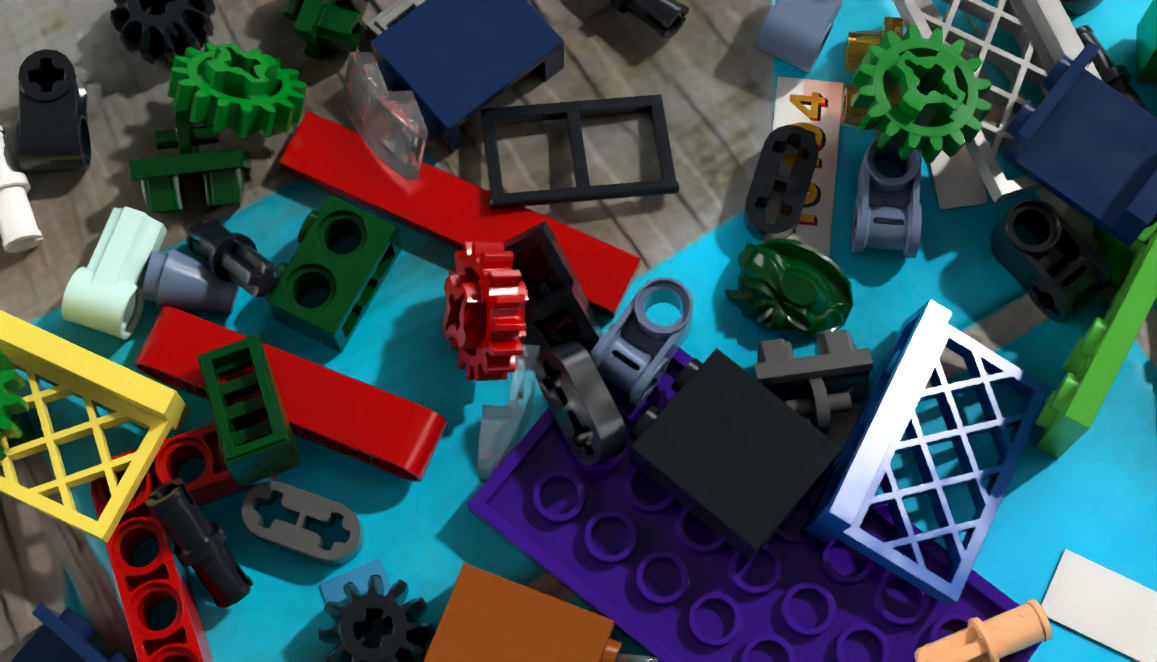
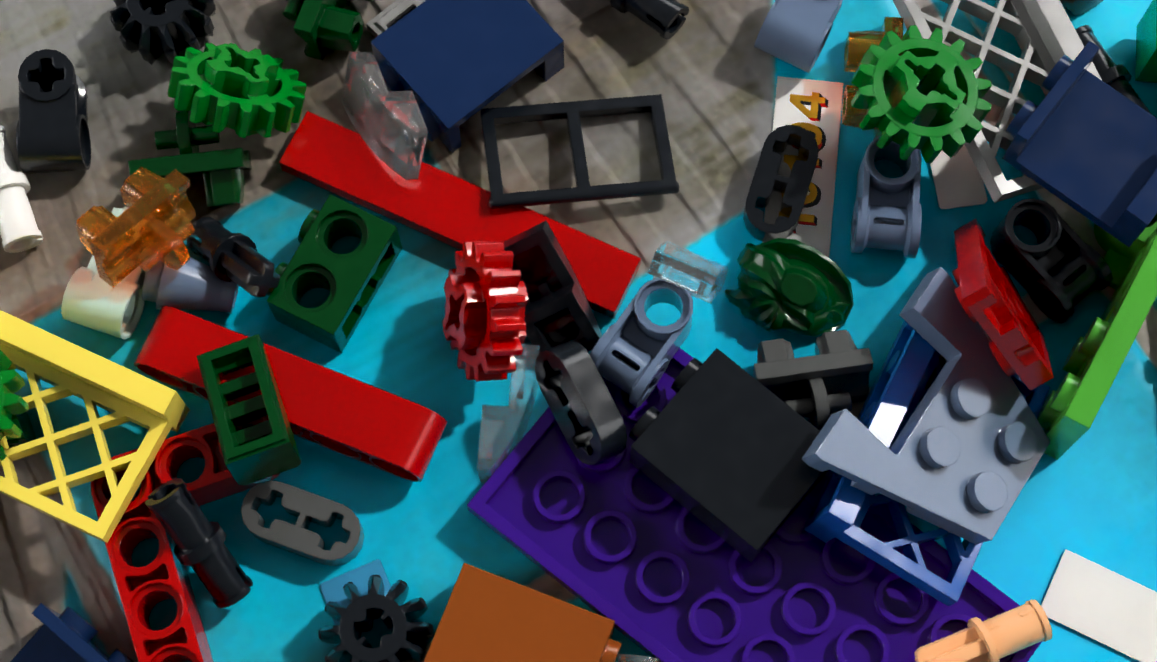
(146, 231): none -> clear orange hips
(689, 271): none -> clear slope
(965, 442): none -> sand blue wing
(996, 305): none -> red wing

